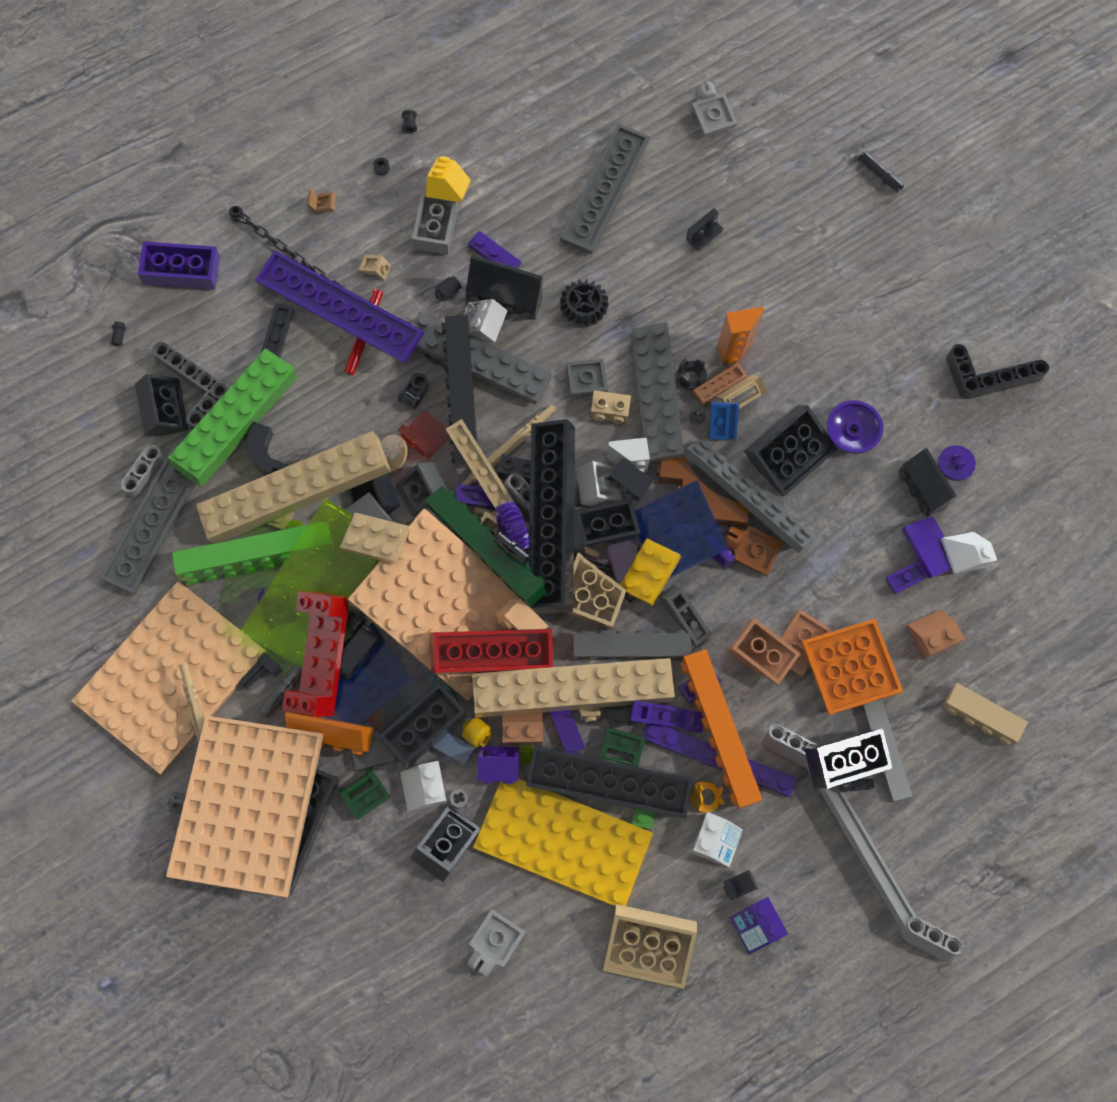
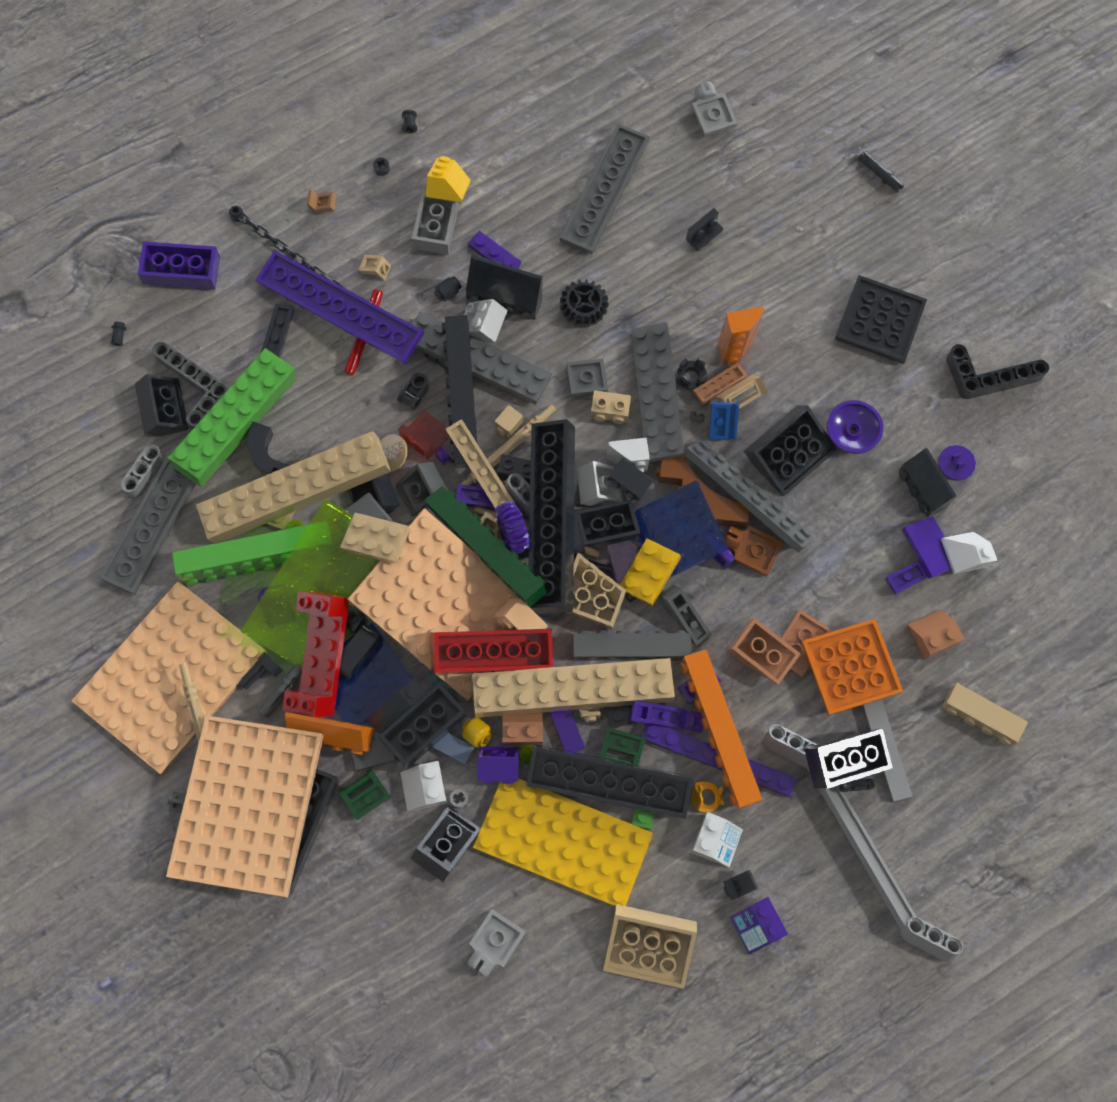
(442, 455): none -> dark purple bush
(508, 422): none -> tan brick
(512, 548): black pin -> none
(881, 319): none -> black plate

